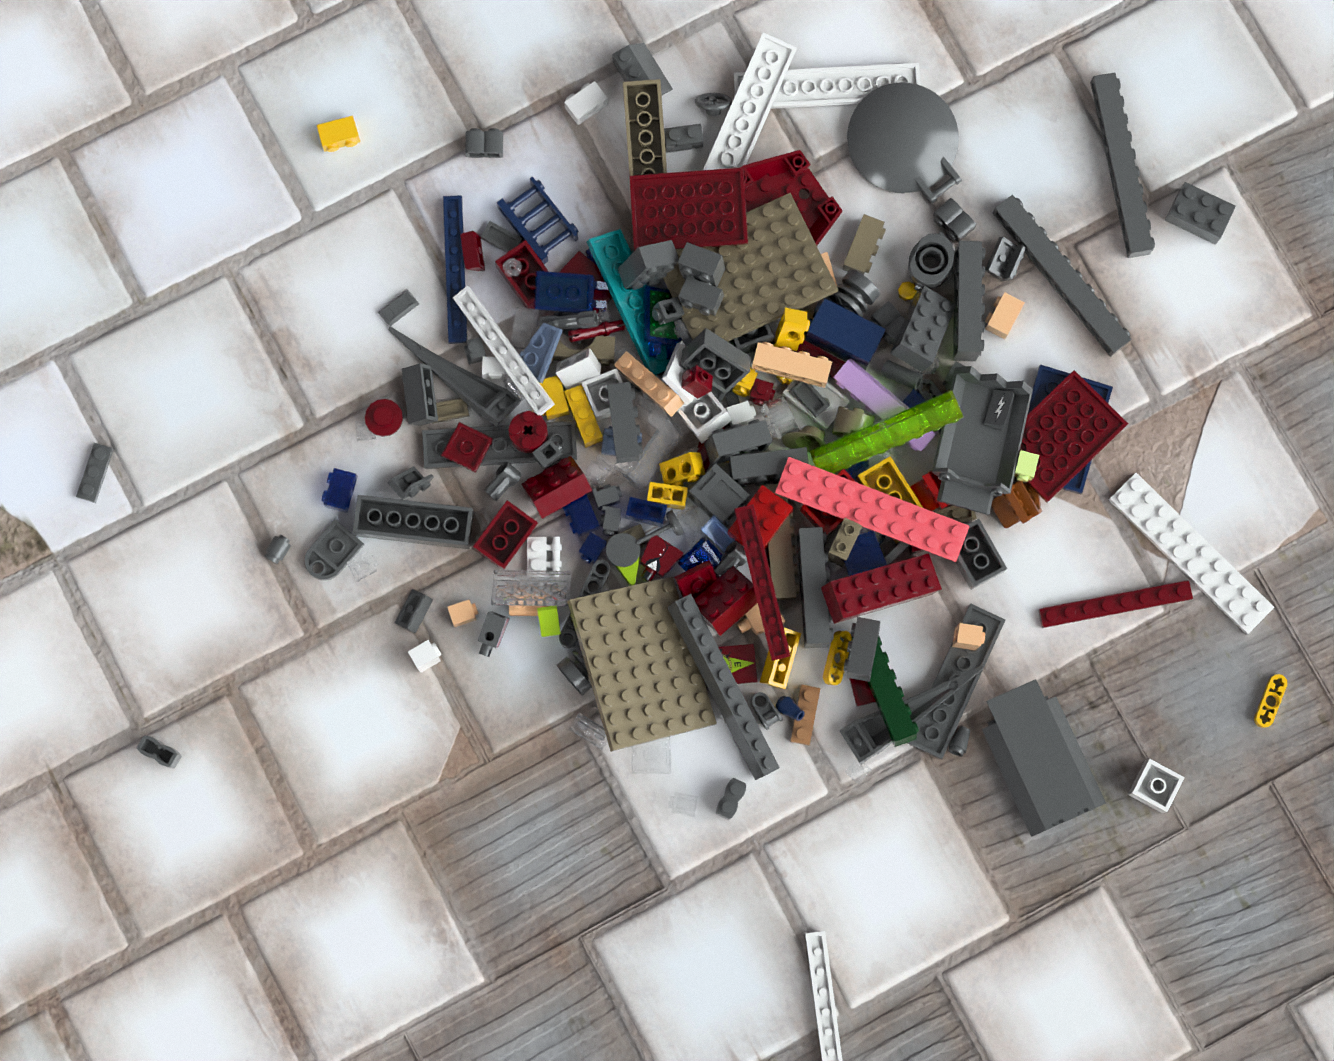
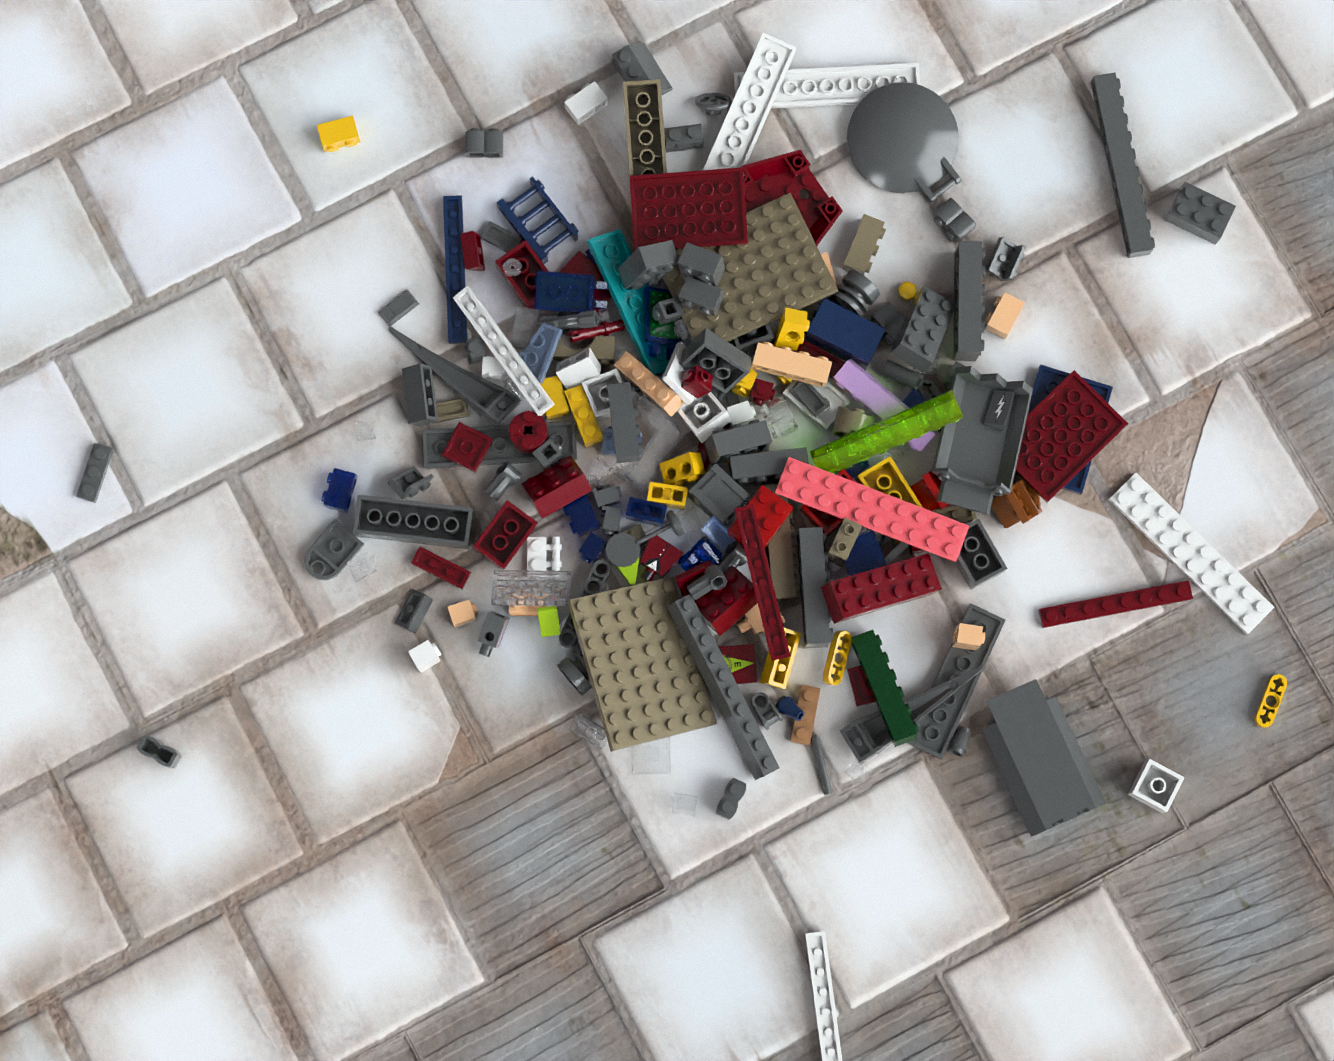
(277, 549): dark grey brick -> none
(383, 417): dark red piece -> none
(441, 568): none -> dark red plate
(712, 579): none -> dark grey piece
(805, 437): dark tan piece -> none
(821, 765): none -> dark grey bar
(862, 649): dark grey brick -> none
(935, 246): dark grey piece -> none
(1026, 466): yellowish green brick -> none
(1062, 276): dark grey brick -> none

